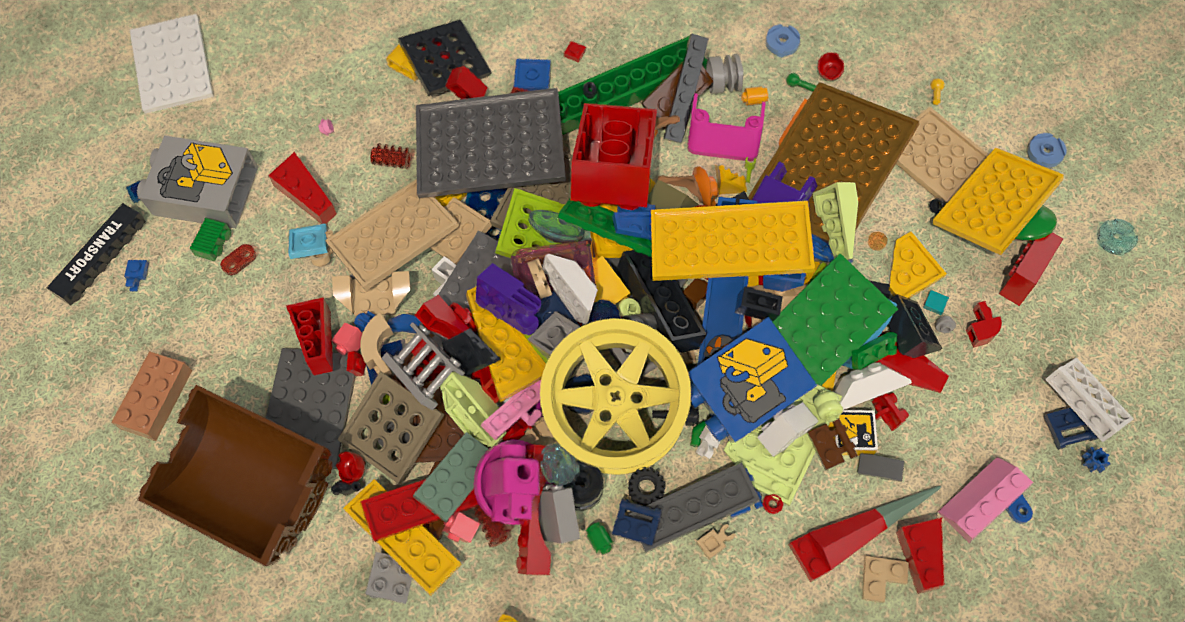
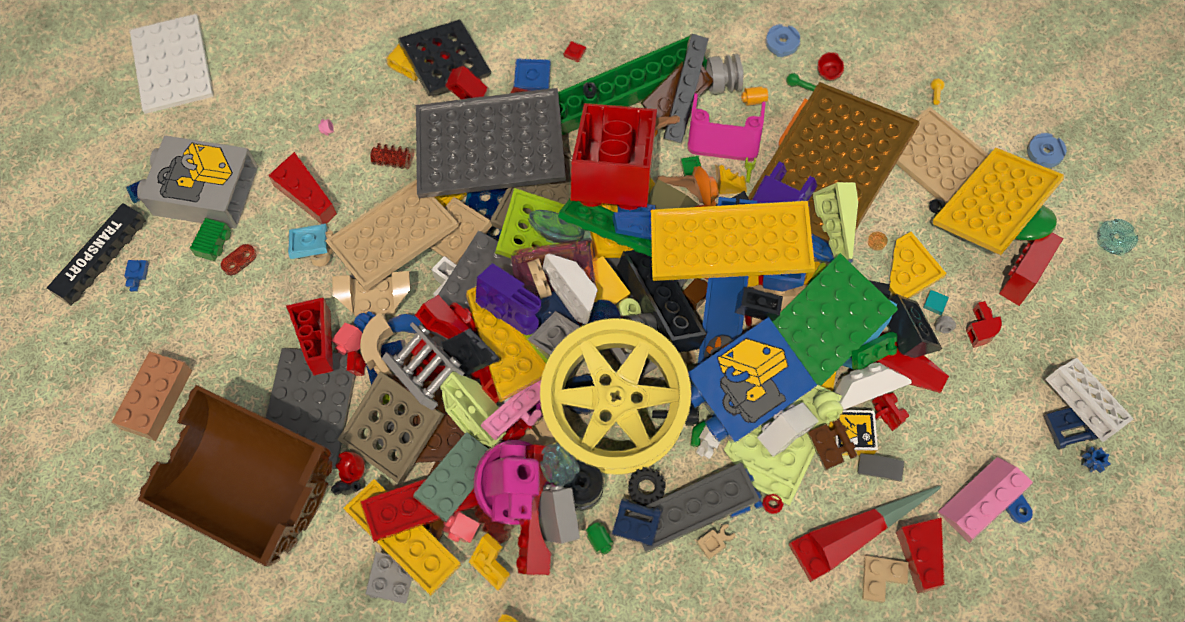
(485, 562): none -> yellow plate
(688, 164): none -> green plate

